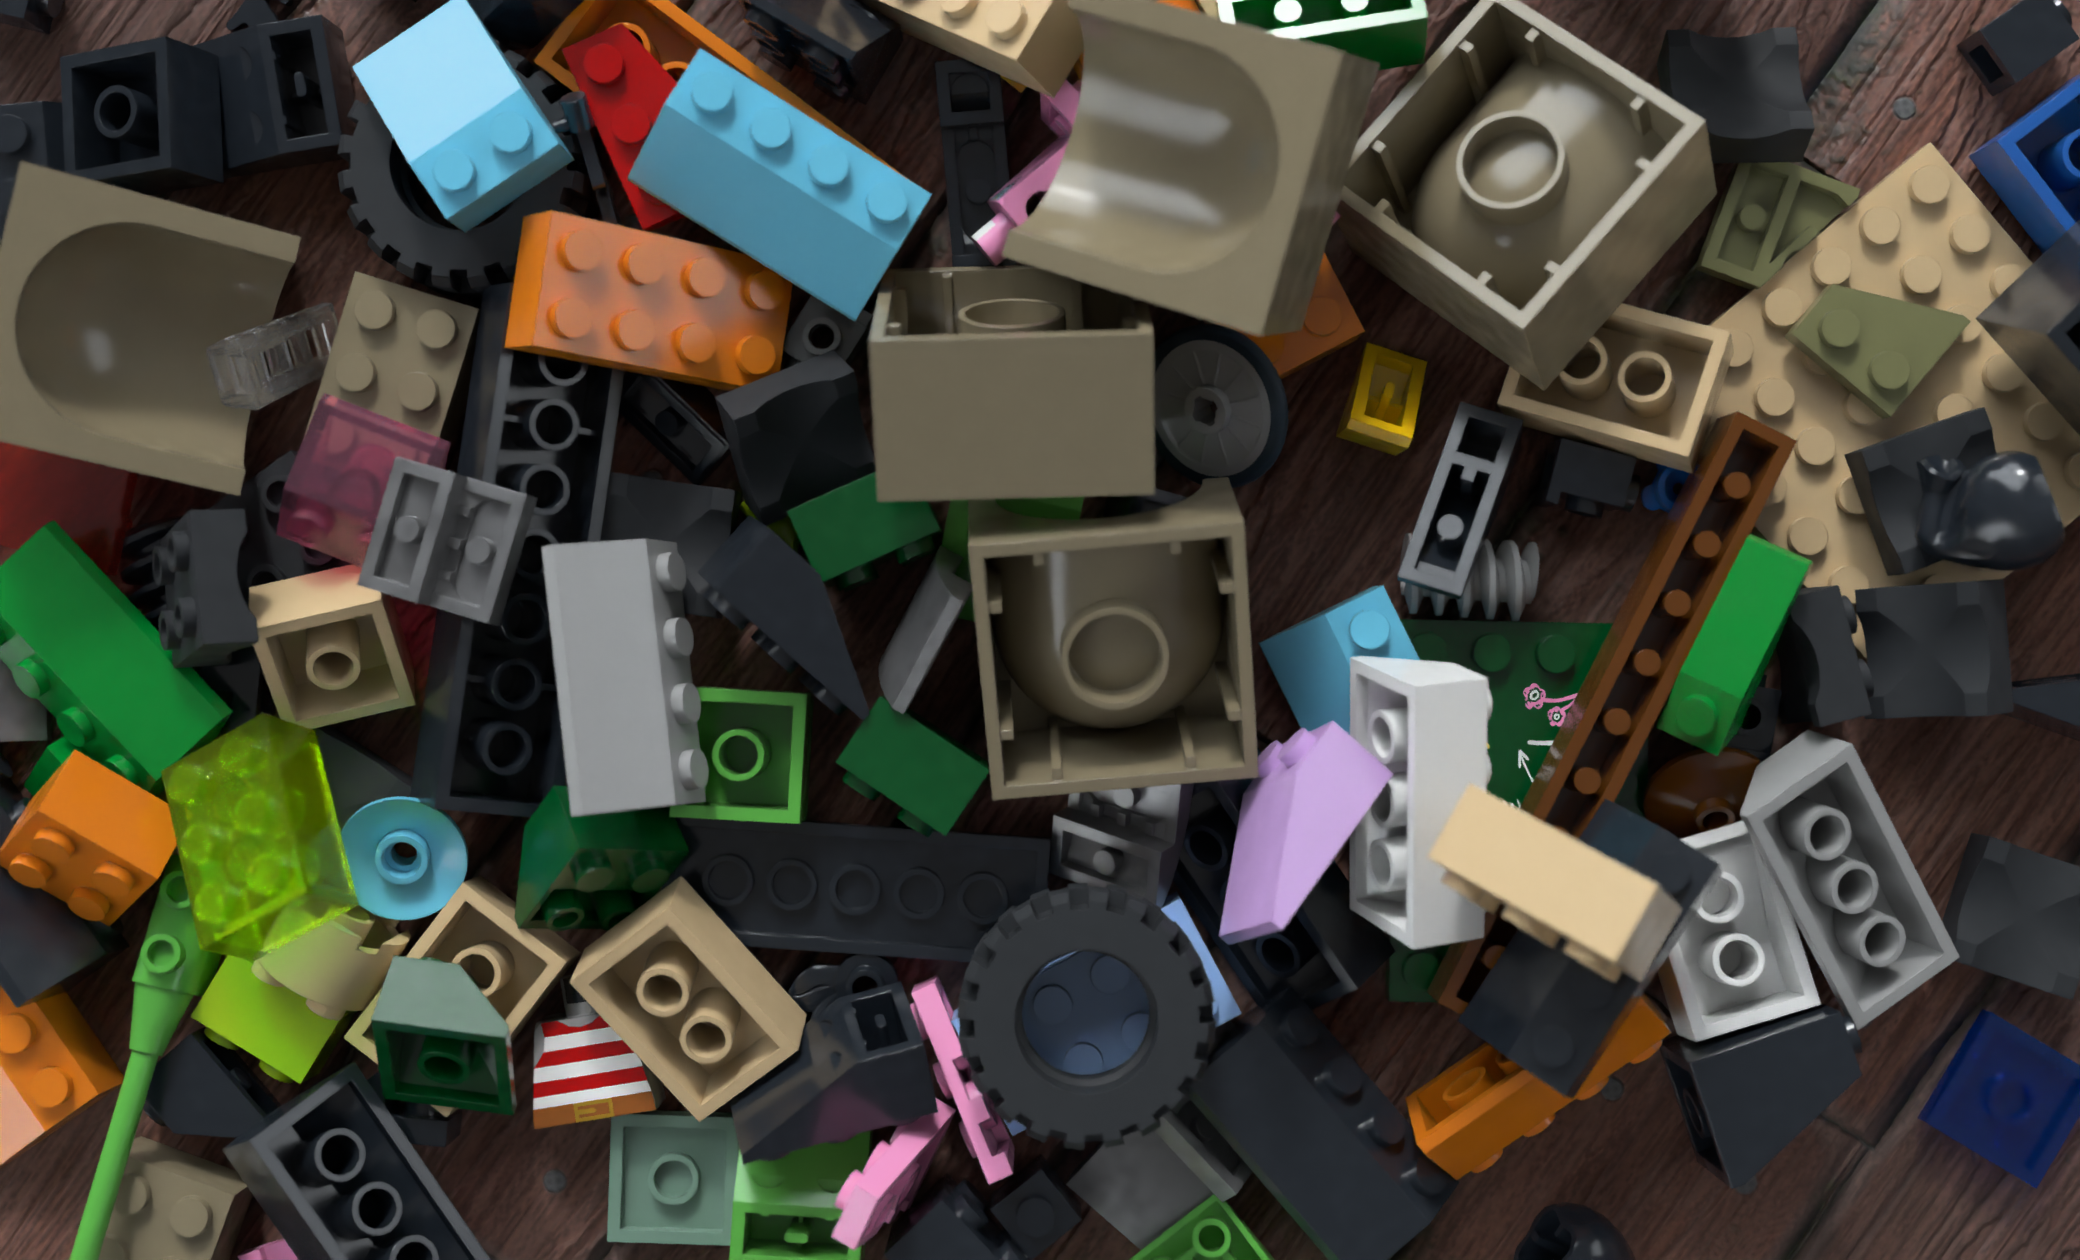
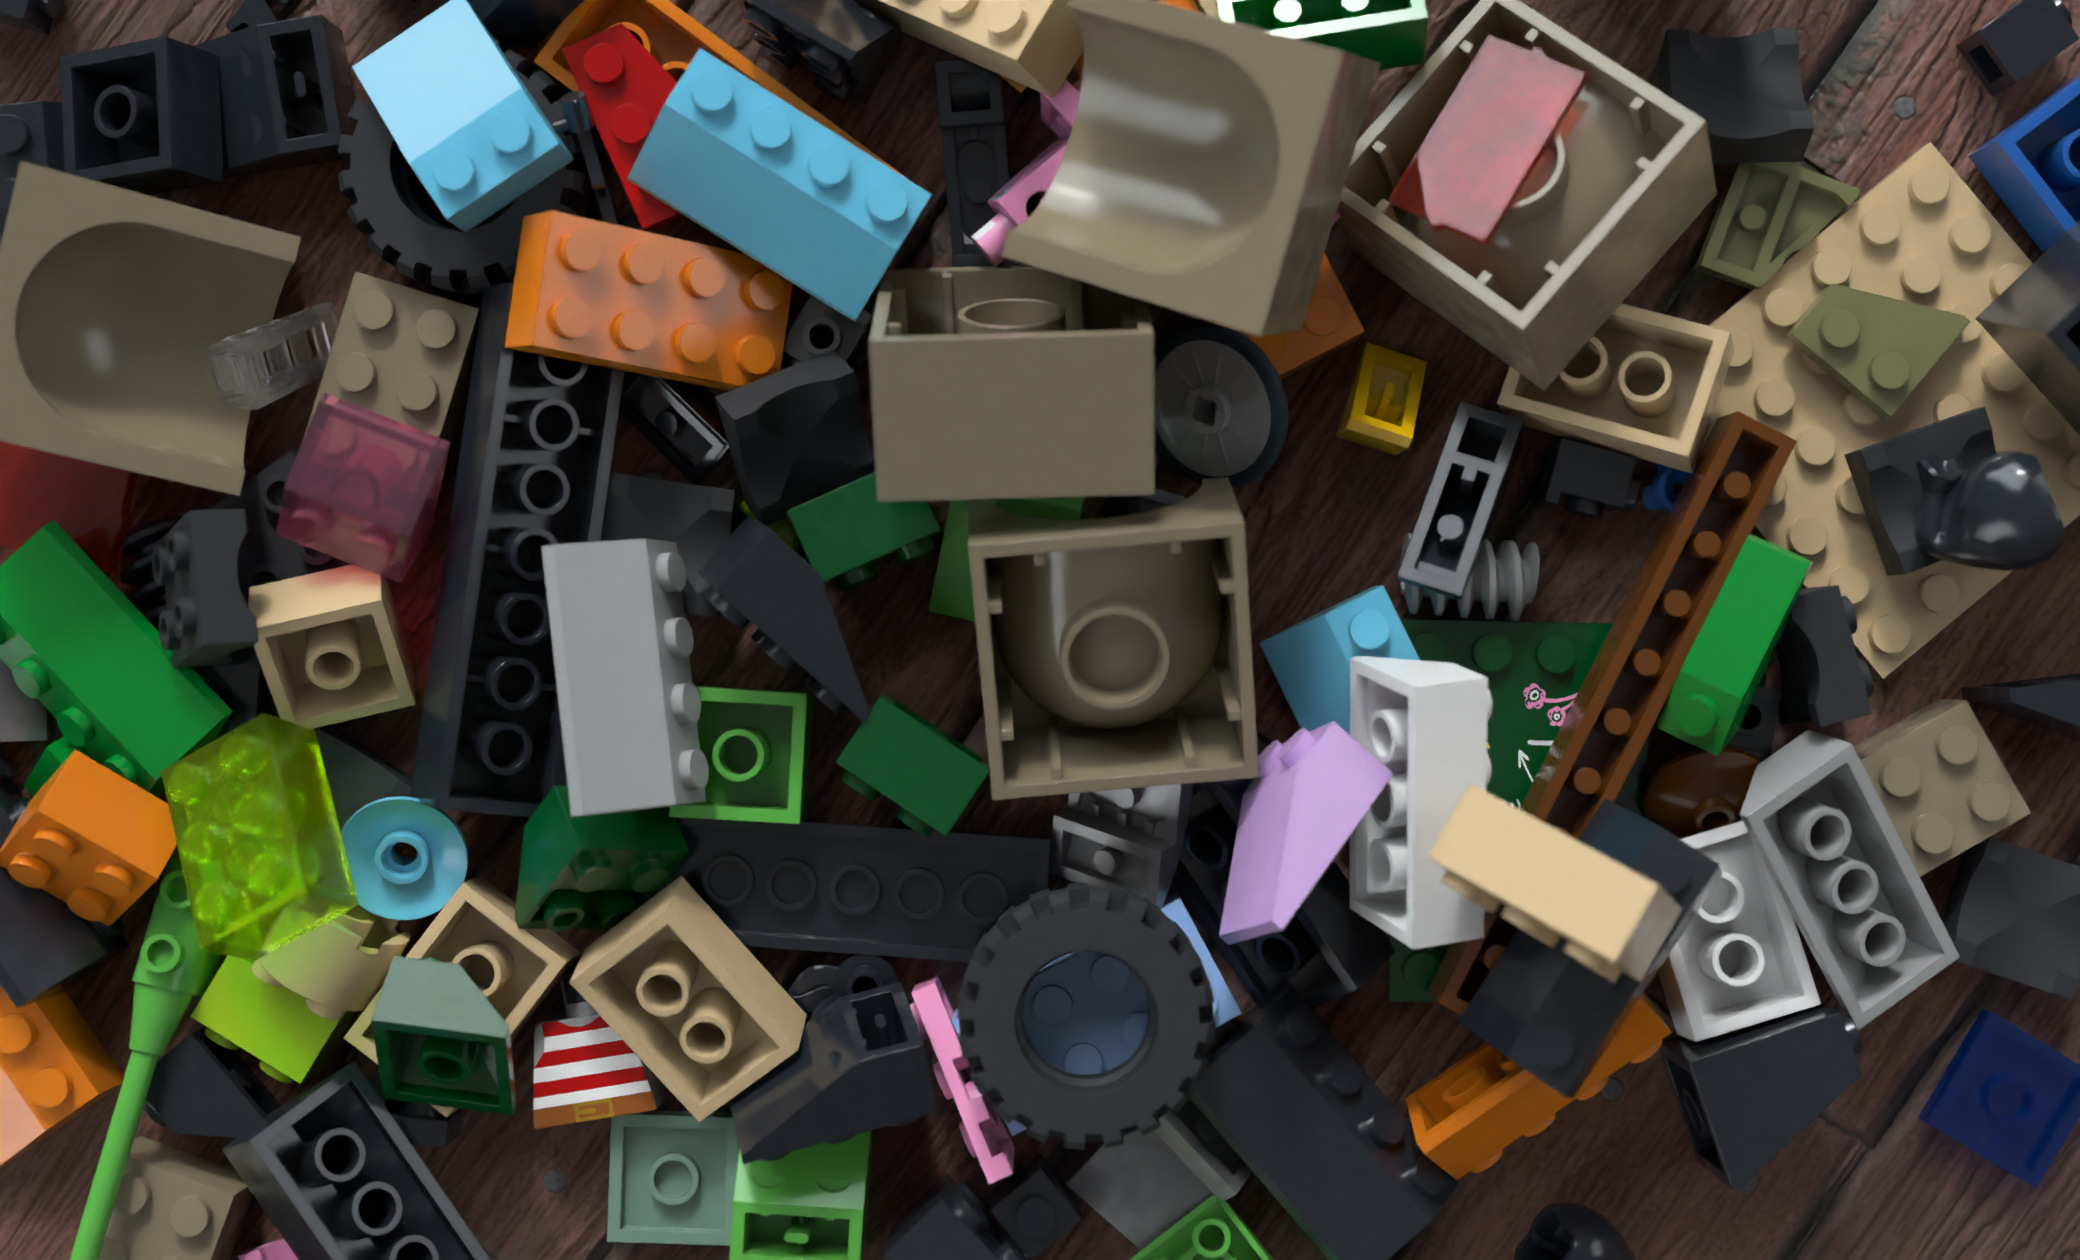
(447, 541): flat silver slope -> none
(890, 1178): bright pink wing -> none
(923, 630): flat silver slope -> none
(1488, 139): none -> clear red piece
(1937, 649): black brick -> none
(1941, 782): none -> dark tan brick

